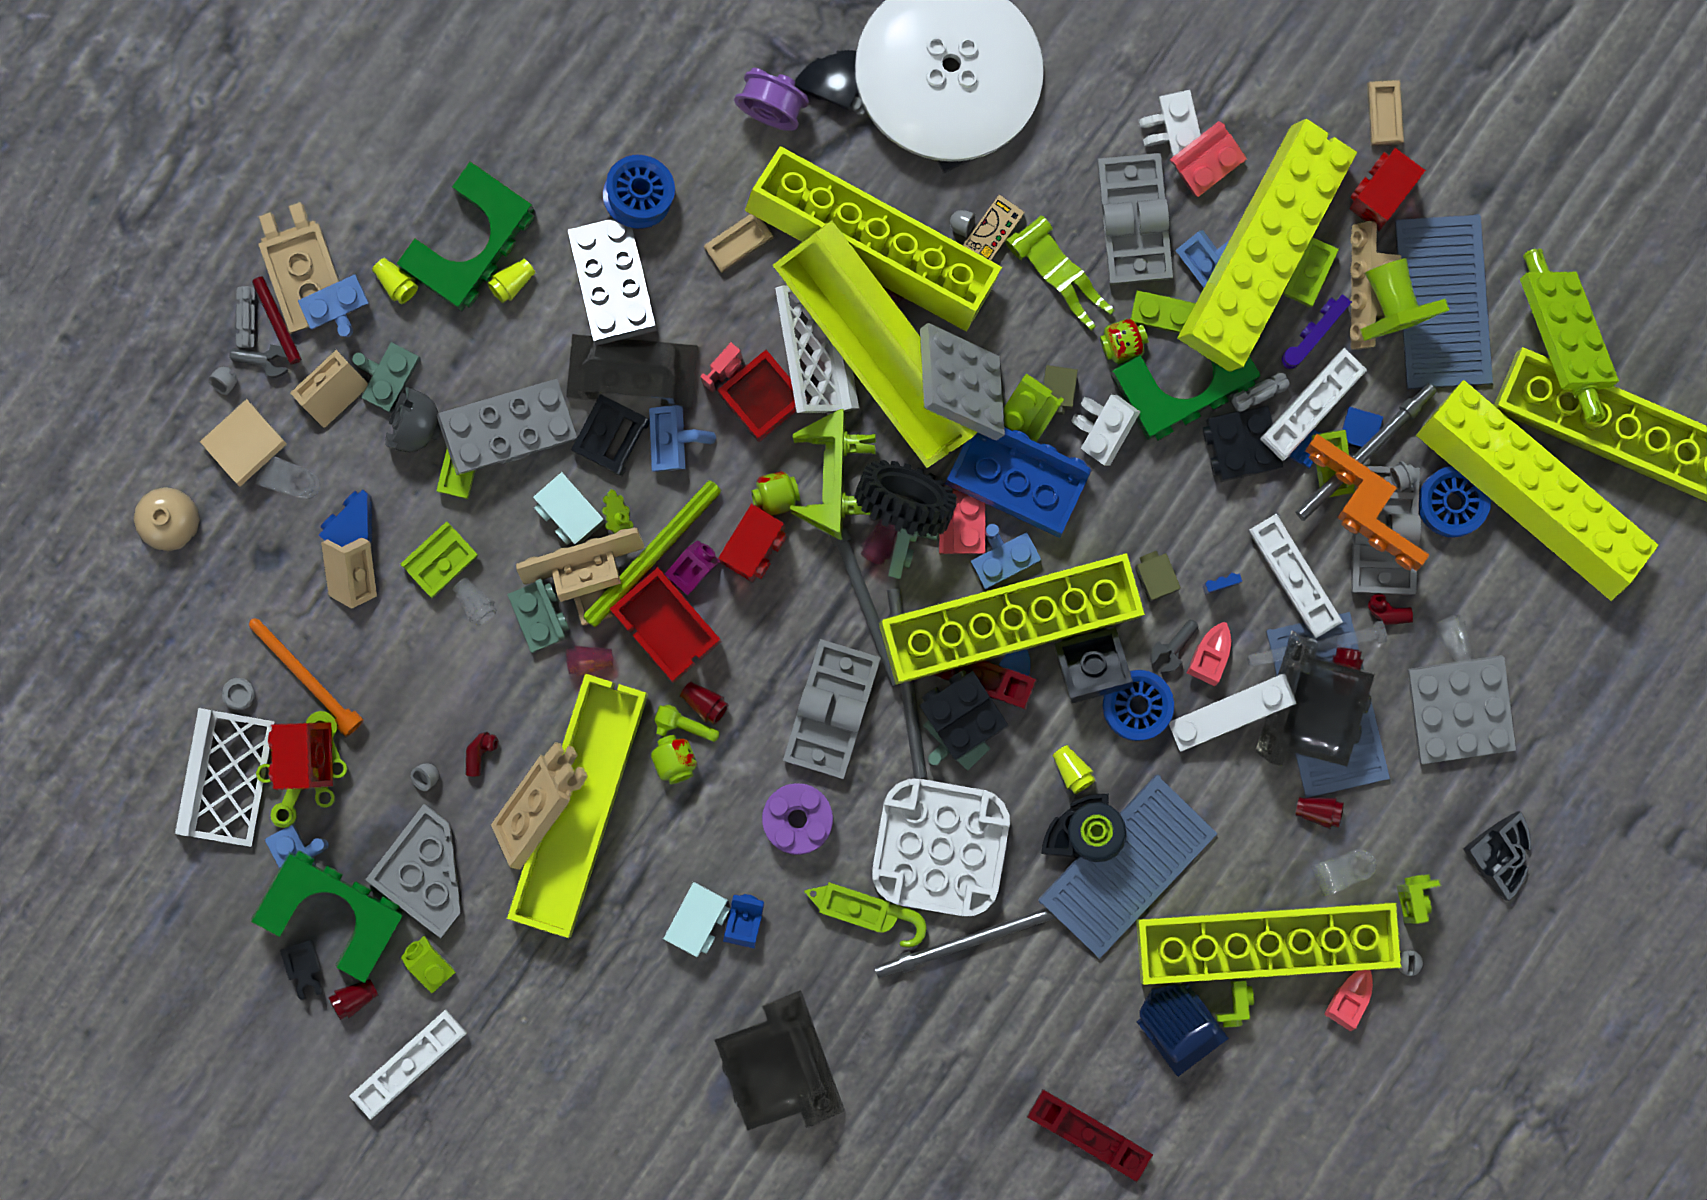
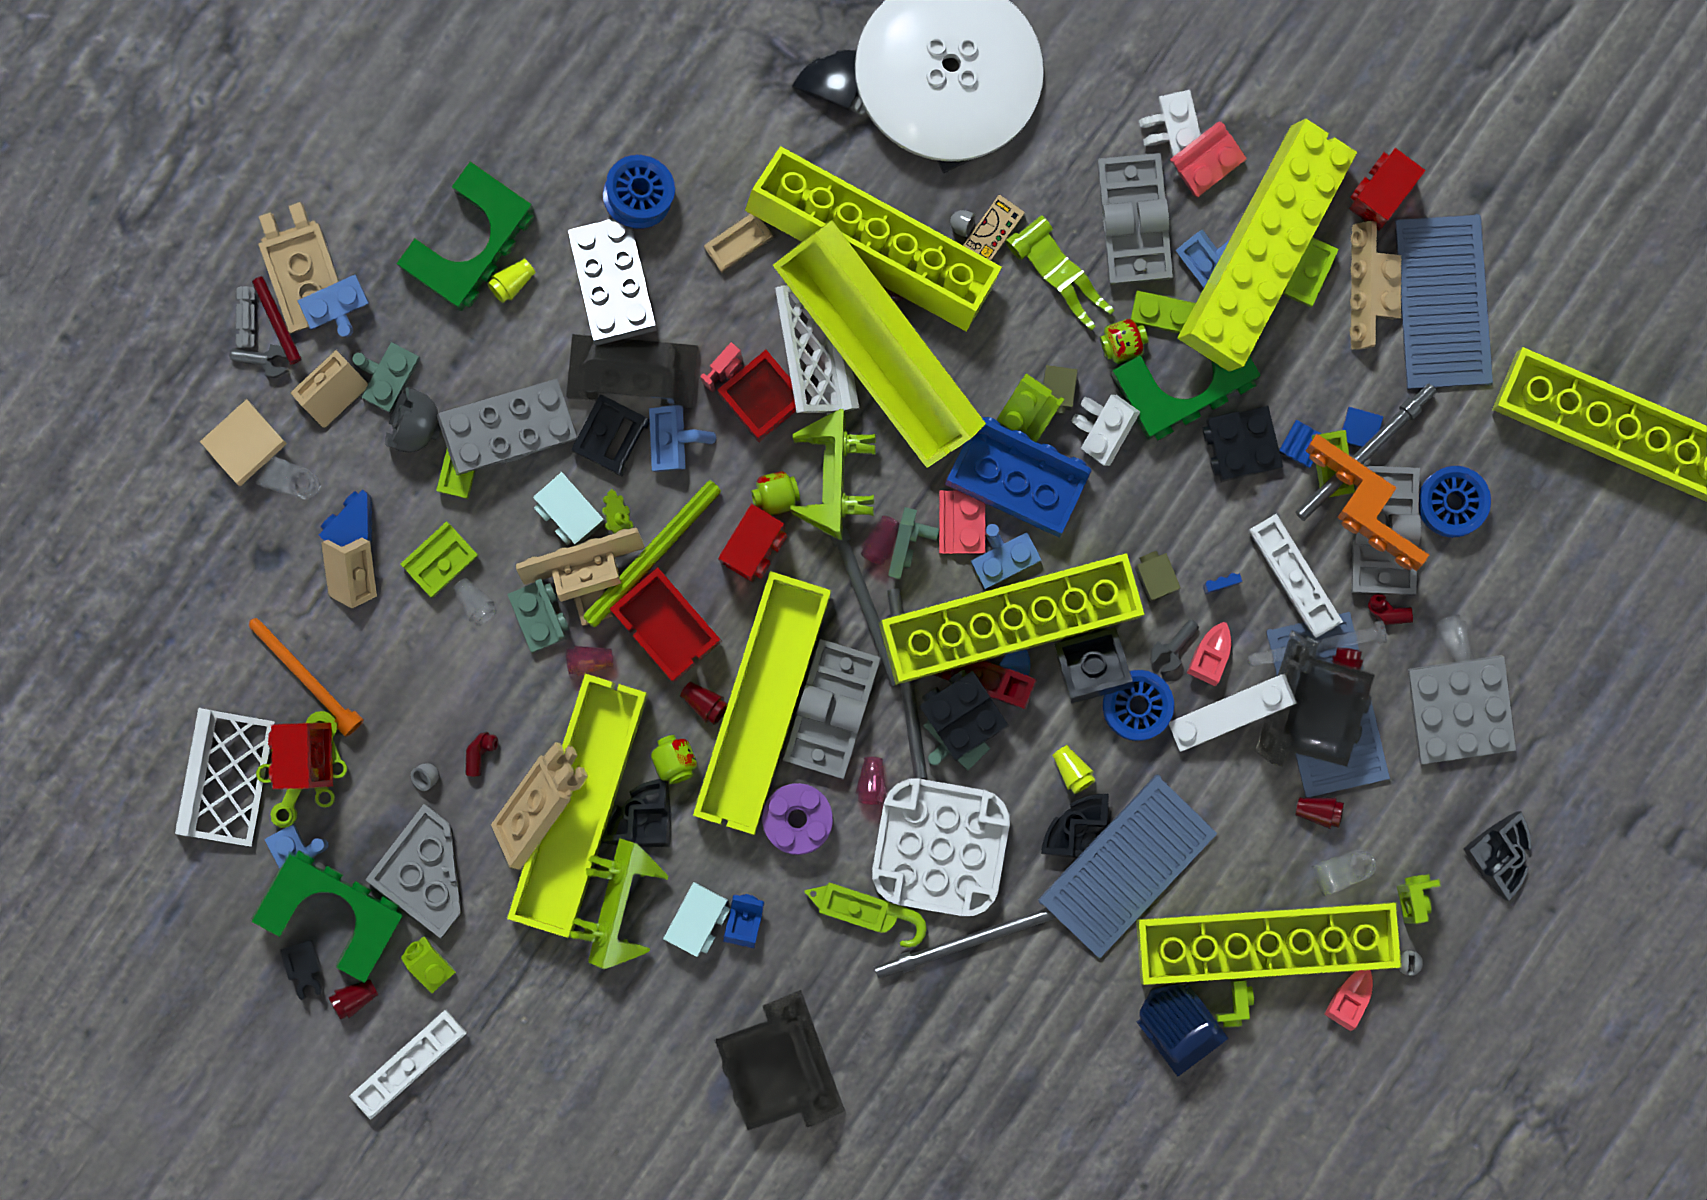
(166, 519): tan cylinder -> none
(222, 380): light grey hinge -> none
(238, 693): light grey tile -> none
(396, 282): neon yellow cone -> none
(606, 948): none -> lime hose
(643, 817): none -> black brick
(669, 718): lime piece -> none
(692, 566): magenta bracket -> none
(762, 702): none -> neon yellow piece
(771, 99): medium lavender wheel -> none
(871, 783): none -> clear pink cone
(934, 500): black tyre -> none
(961, 381): light grey plate -> none
(1090, 1135): dark red slope -> none
(1094, 842): black wheel -> none
(1260, 392): light grey axle -> none
(1313, 404): white plate -> none
(1314, 332): dark purple plate -> none
(1385, 113): tan tile -> none
(1397, 300): lime plant -> none
(1403, 476): light grey plate -> none
(1537, 490): neon yellow brick -> none
(1569, 333): lime plate -> none

